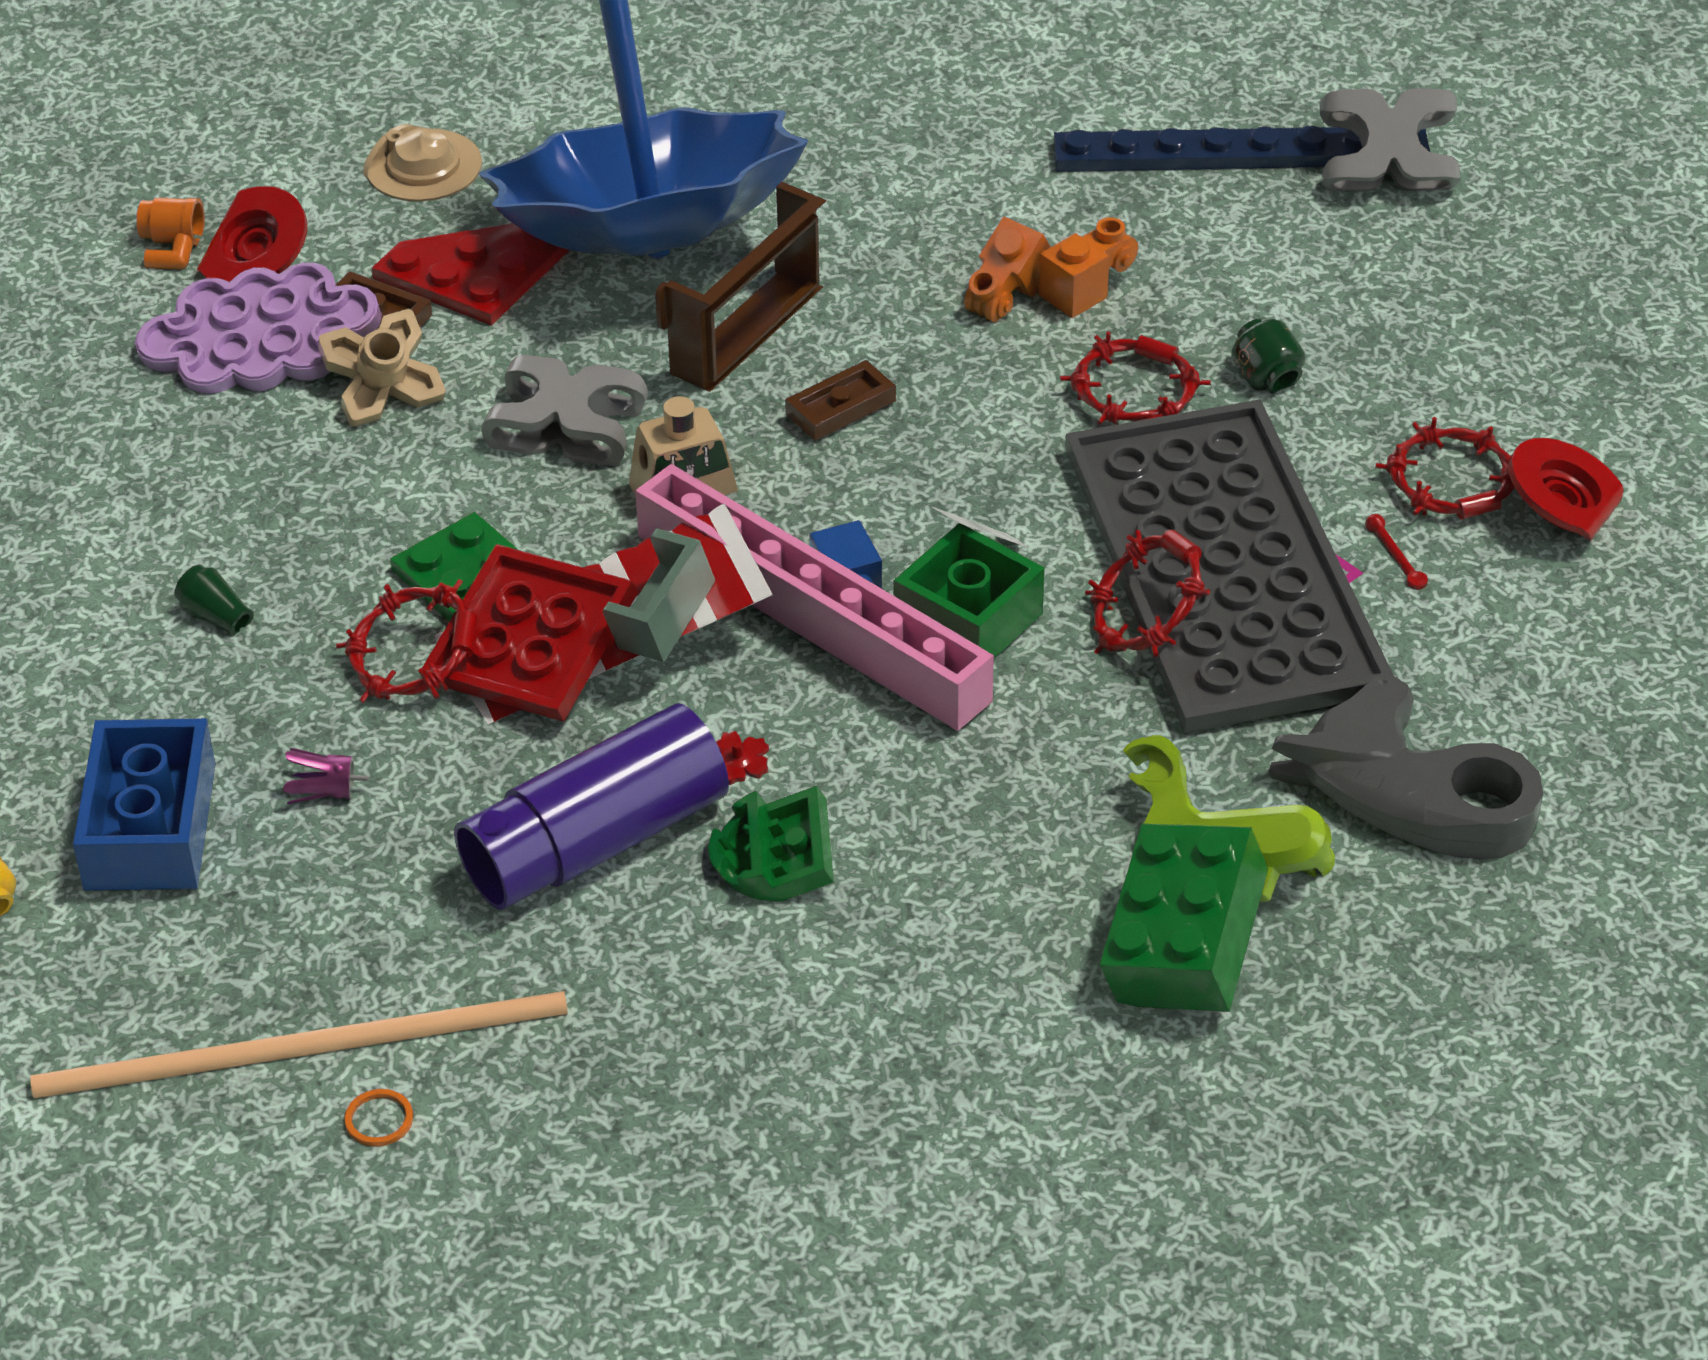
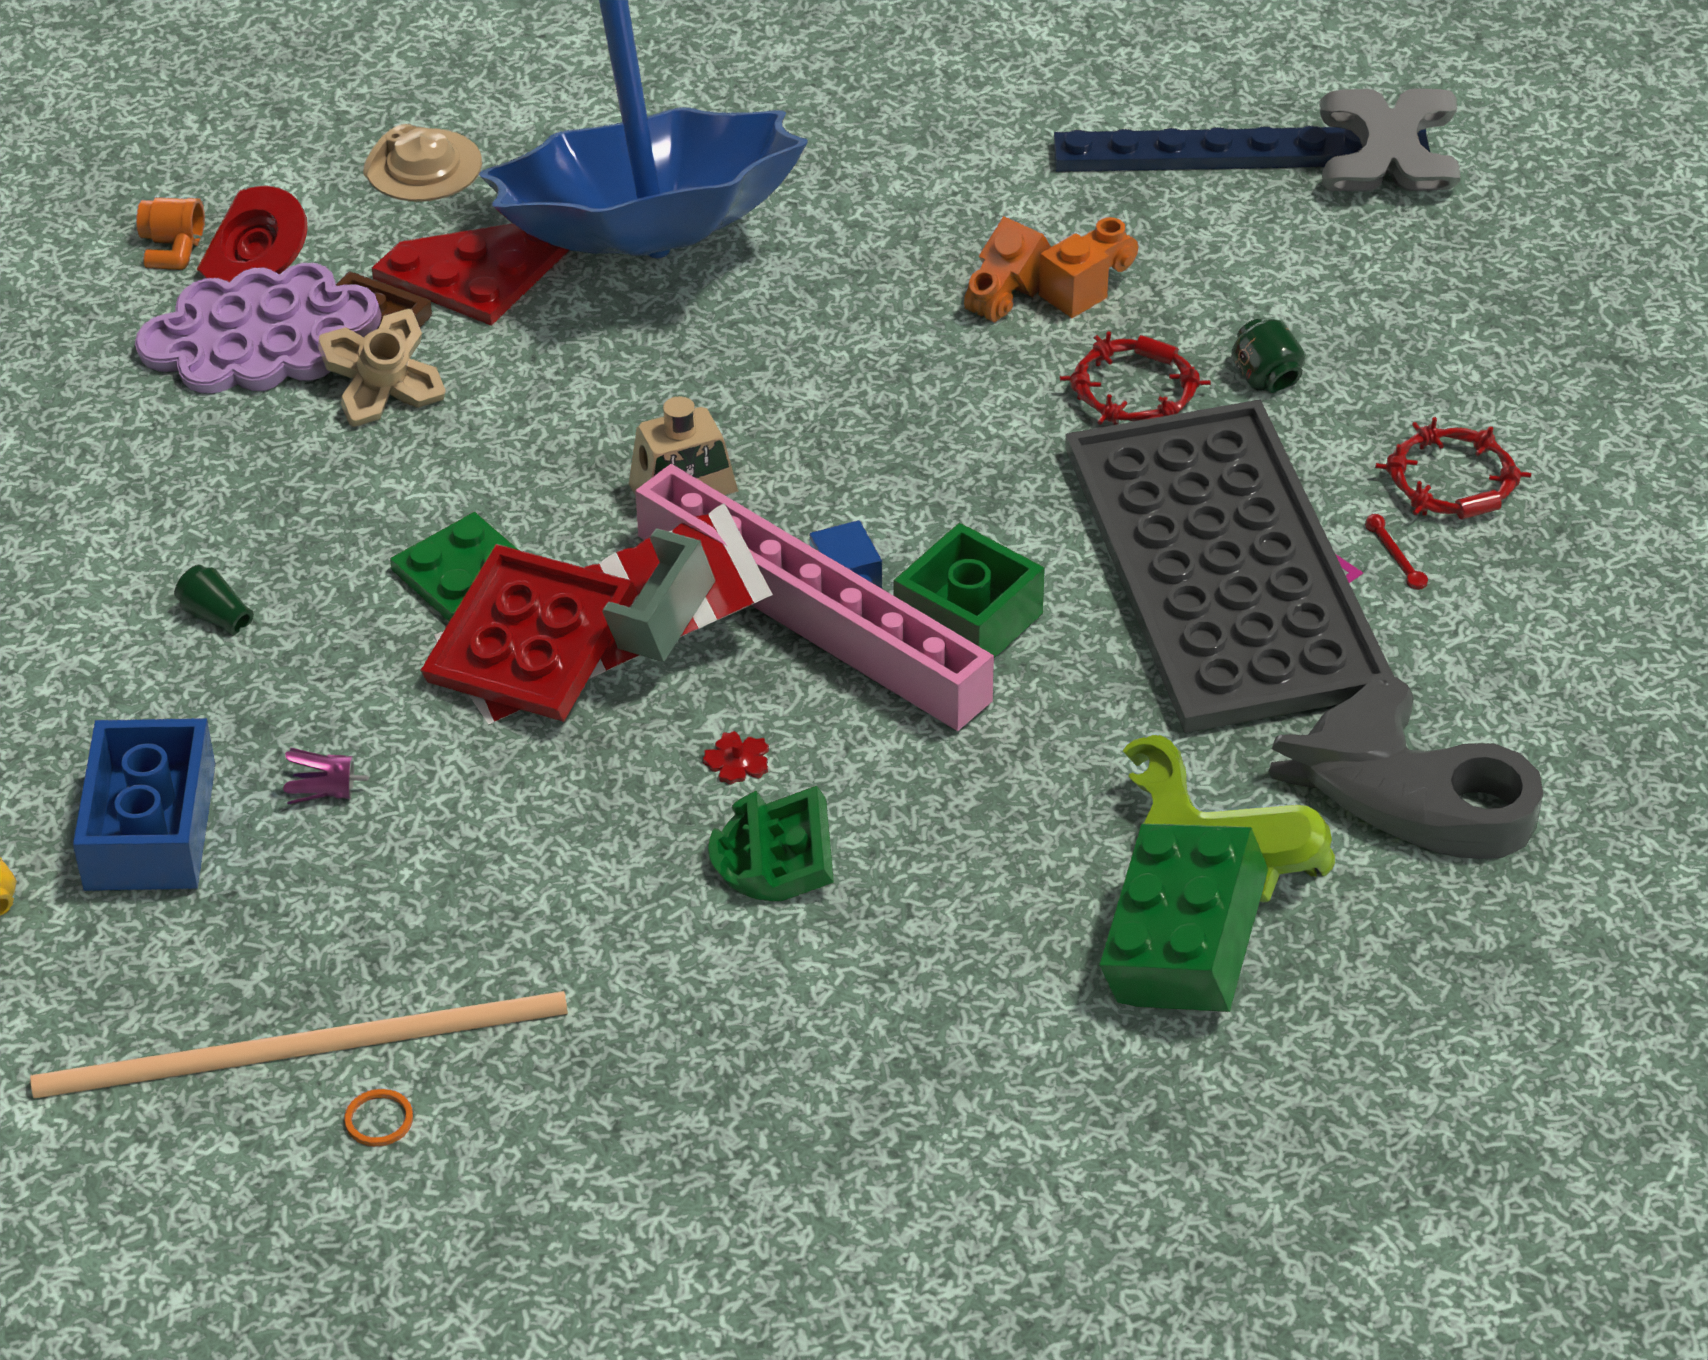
(461, 644): red piece -> none
(565, 410): light grey piece -> none
(592, 806): dark purple piece -> none
(709, 354): reddish brown piece -> none
(840, 400): reddish brown plate -> none
(981, 527): white sticker -> none
(1157, 635): red piece -> none
(1565, 485): red hat -> none

